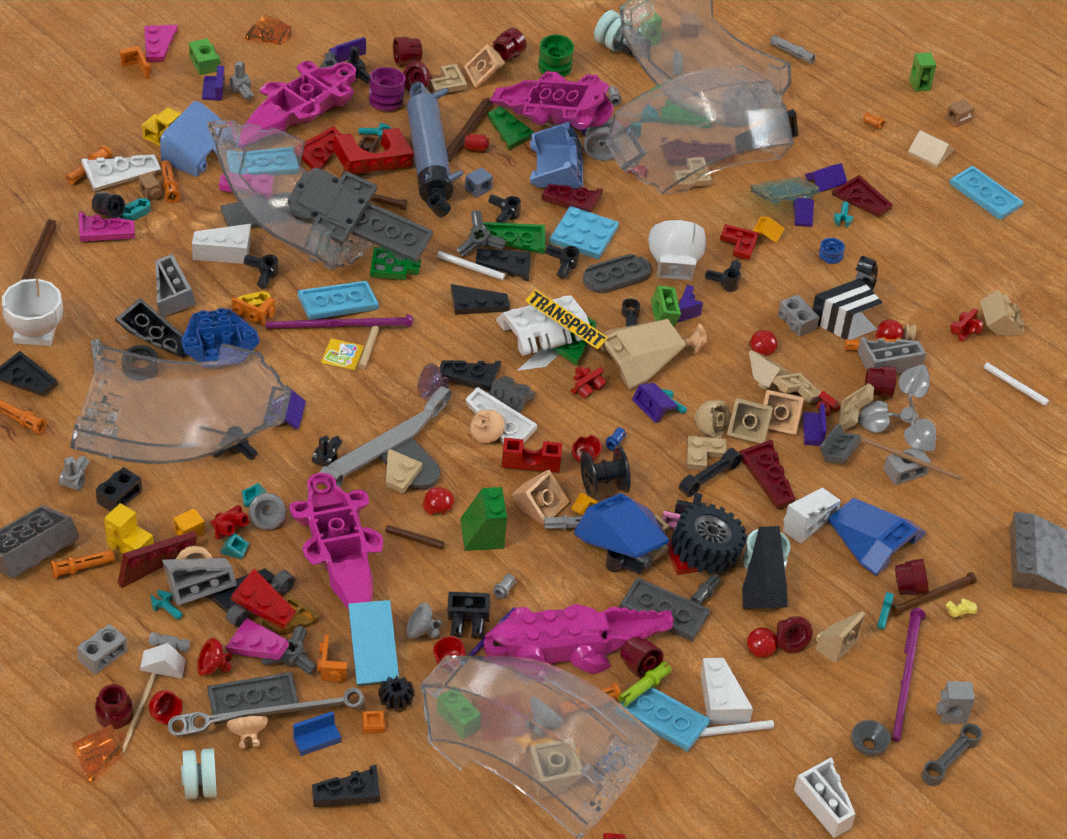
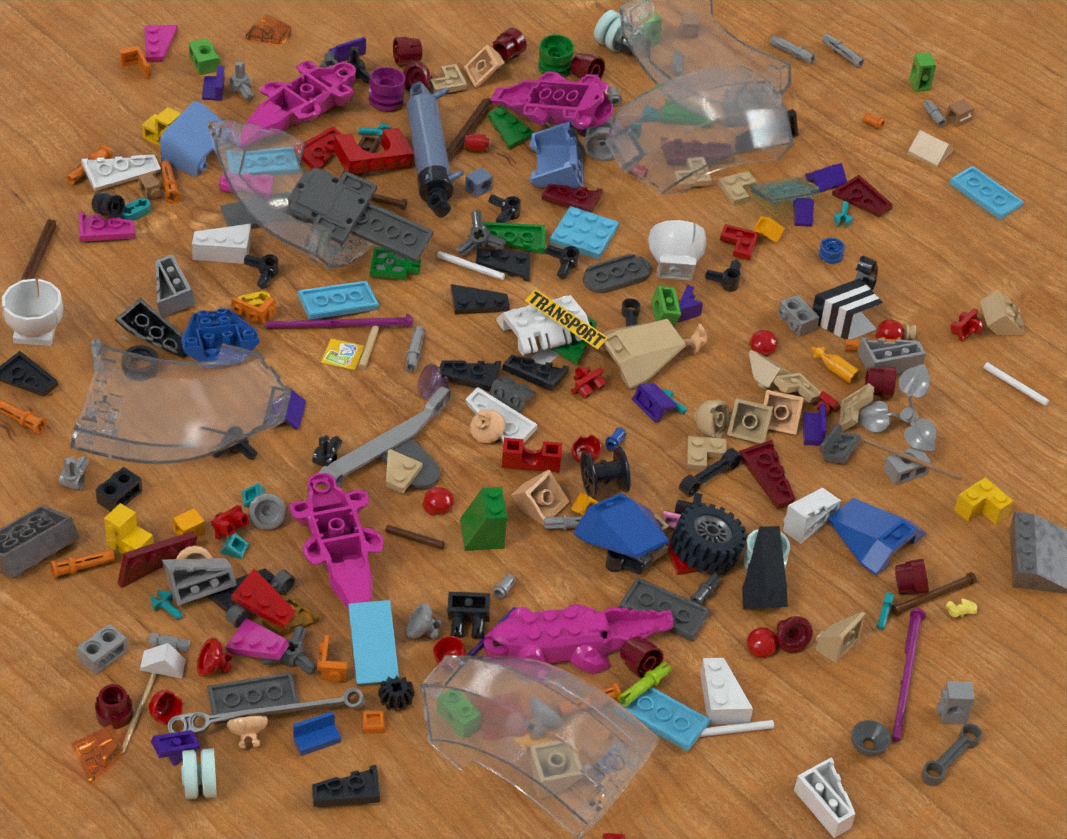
(173, 744): none -> dark purple slope
(413, 354): none -> light grey pin
(540, 374): none -> black wing
(587, 64): none -> dark red piece
(735, 186): none -> tan plate
(837, 46): none -> light grey pin
(837, 365): none -> light orange wheel
(935, 113): none -> light grey axle
(985, 499): none -> yellow brick

